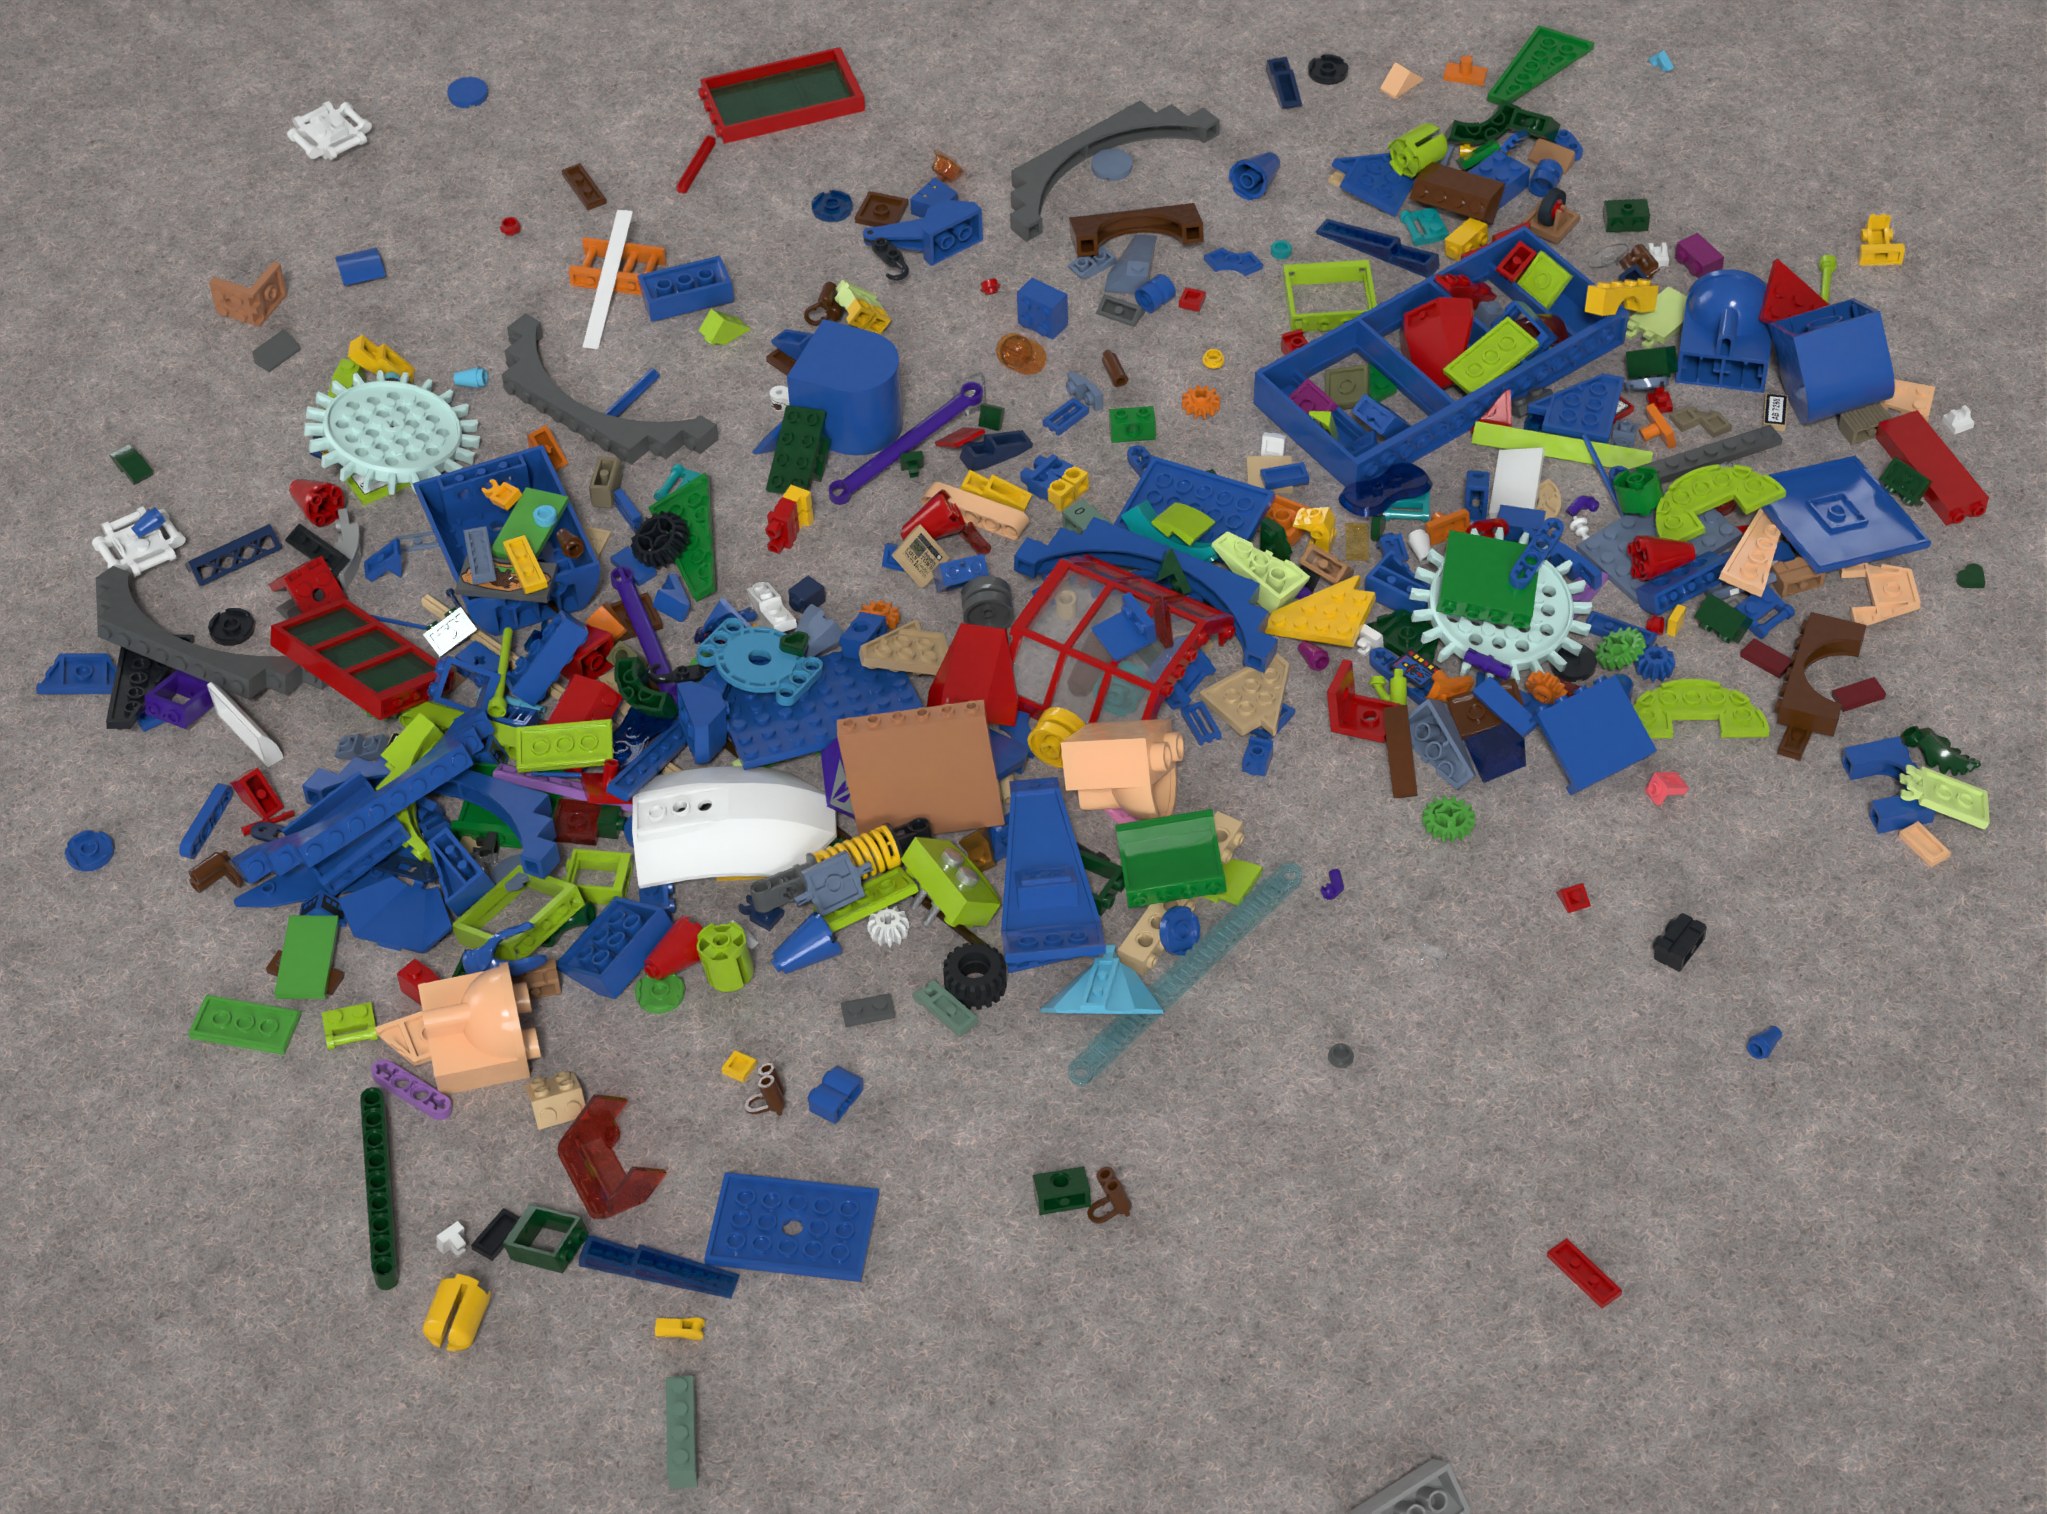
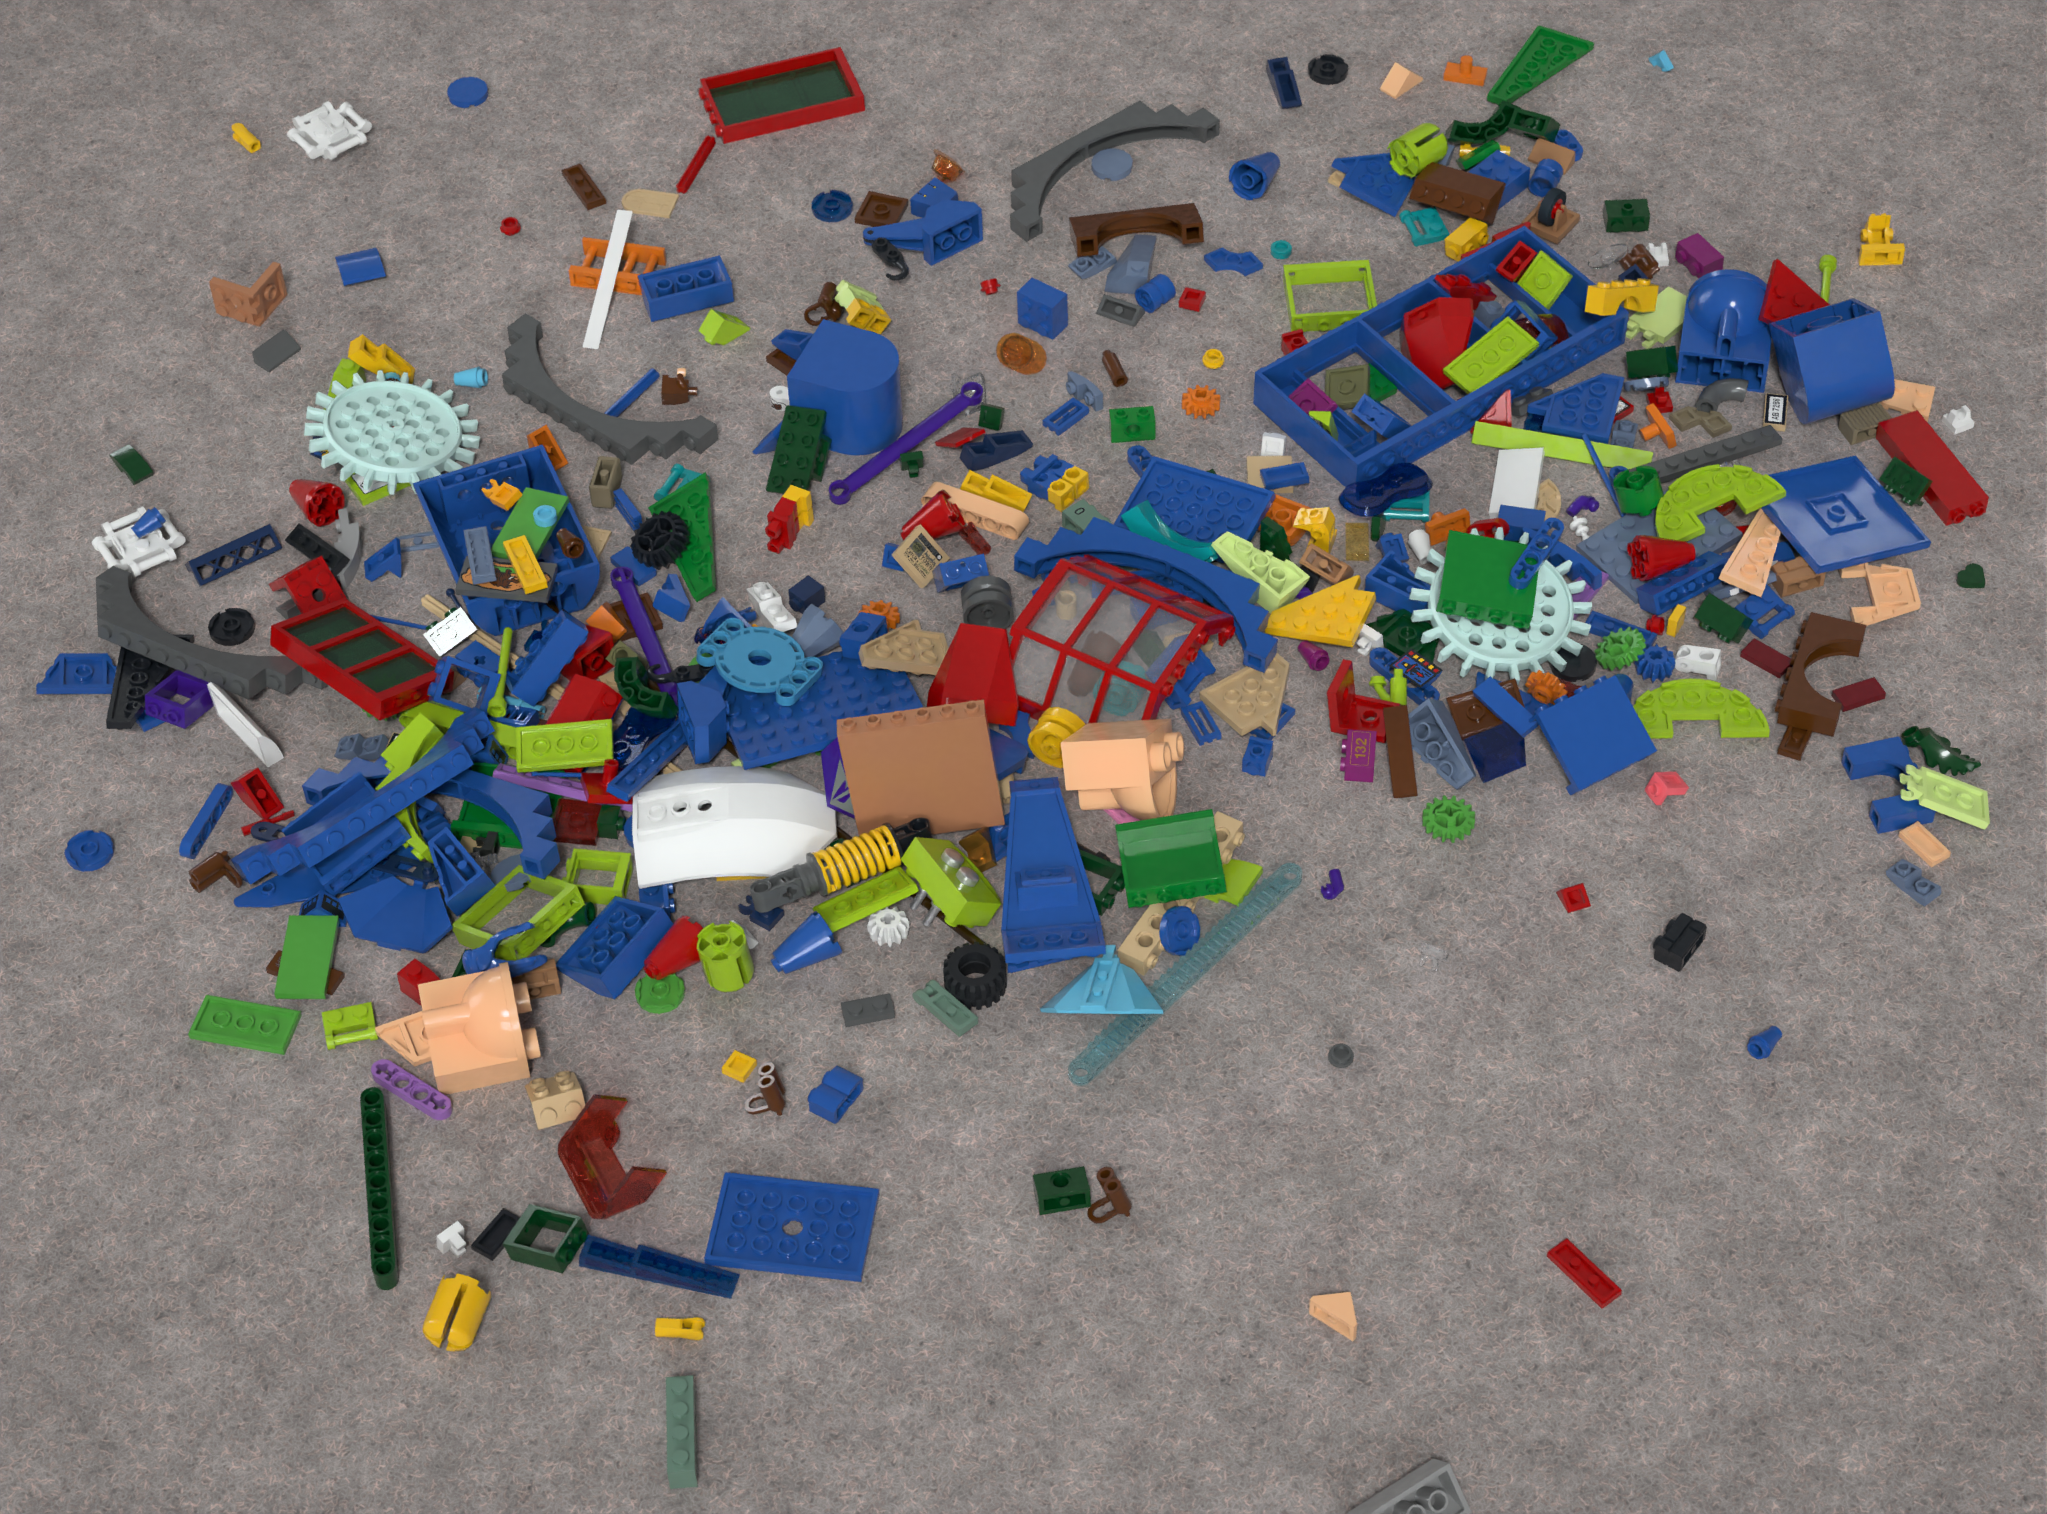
(245, 138): none -> yellow bar
(650, 202): none -> tan window
(676, 389): none -> reddish brown piece
(794, 644): dark green tile -> none
(833, 883): sand blue plate -> none
(1127, 630): blue bracket -> none
(1163, 622): clear red tile -> none
(1170, 567): dark green slope -> none
(1184, 522): lime slope -> none
(1336, 1312): none -> light nougat slope
(1360, 755): none -> magenta brick
(1381, 246): clear blue slope -> none
(1447, 687): orange tile -> none
(1477, 488): blue torso -> none
(1487, 664): dark purple pin -> none
(1514, 140): blue tile -> none
(1699, 660): none -> white leg
(1721, 391): none -> dark grey cylinder
(1910, 880): none -> sand blue slope

